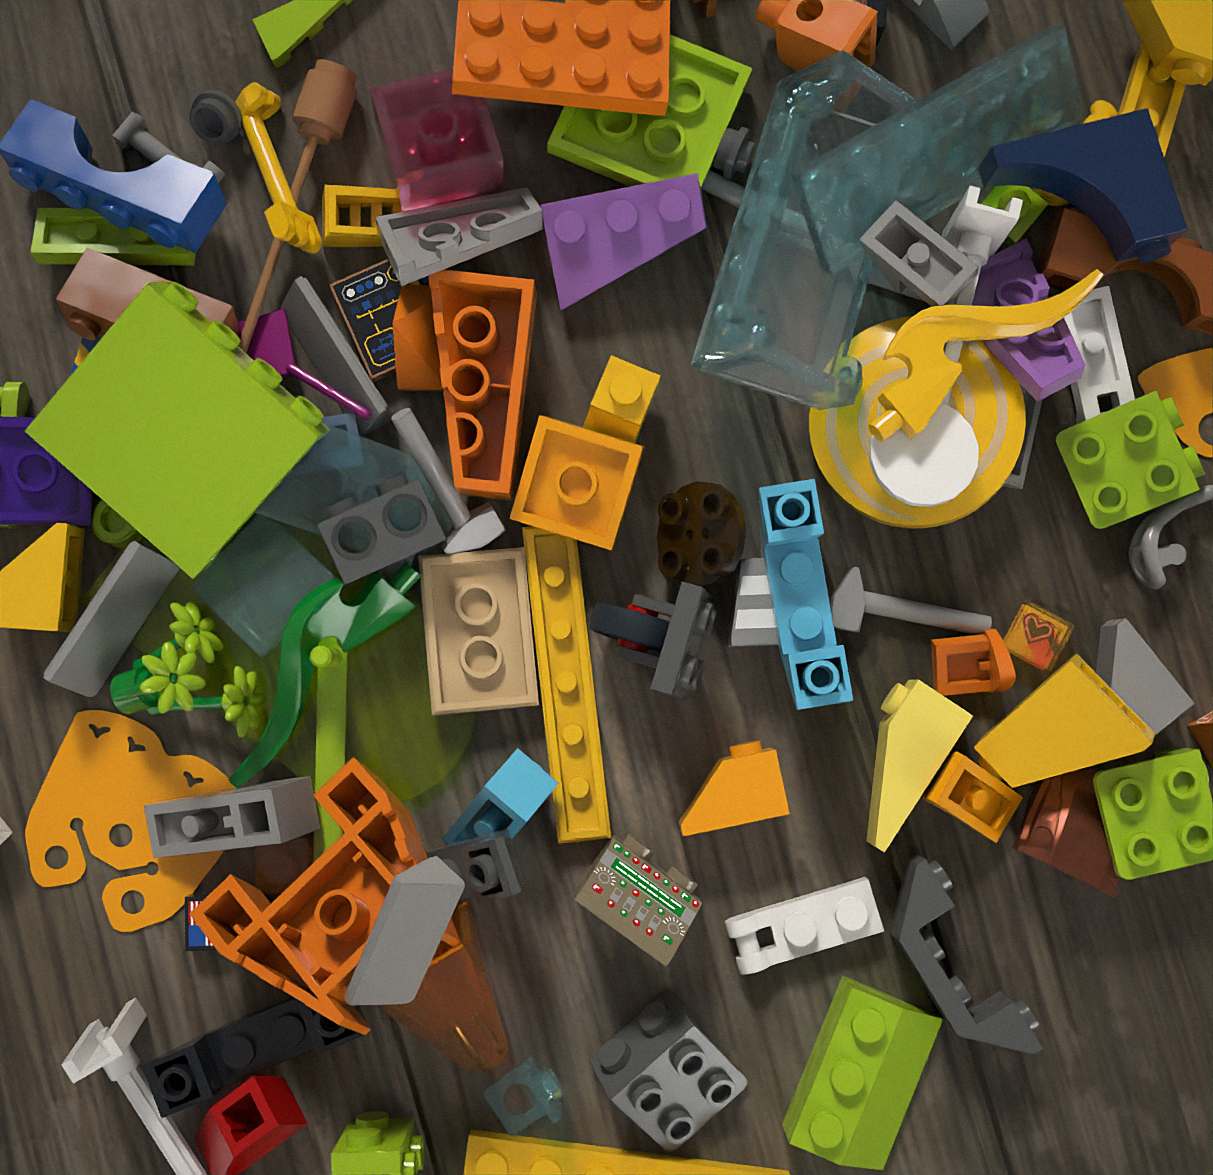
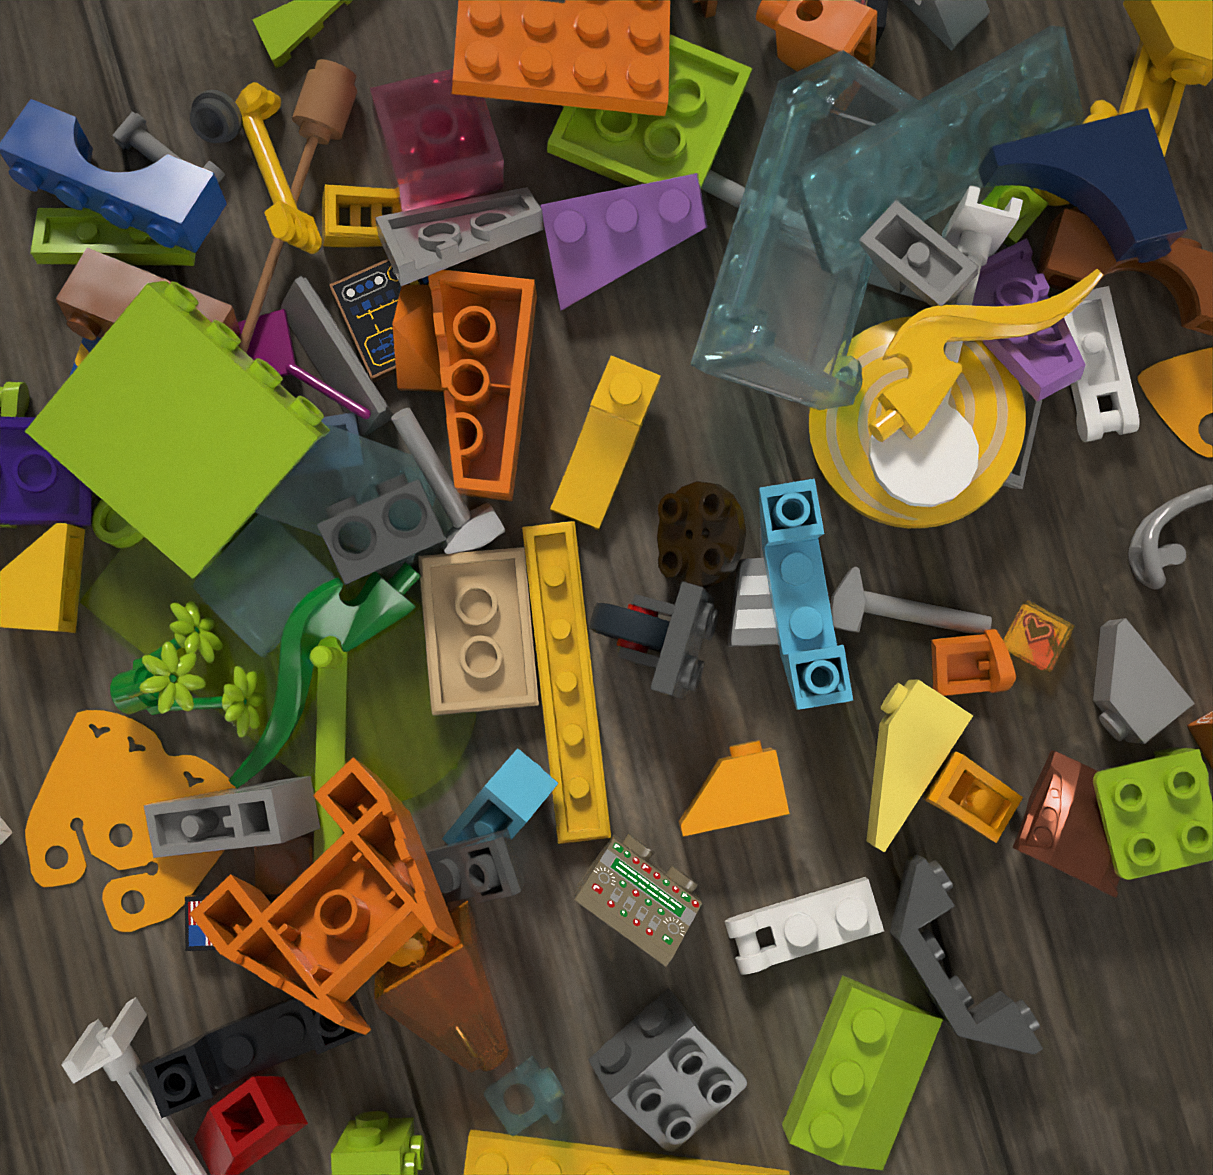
(111, 620): light grey slope -> none
(405, 934): light grey slope -> none
(576, 482): light orange plate -> none
(734, 152): dark grey plate -> none
(1062, 728): yellow slope -> none
(1129, 460): lime bracket -> none

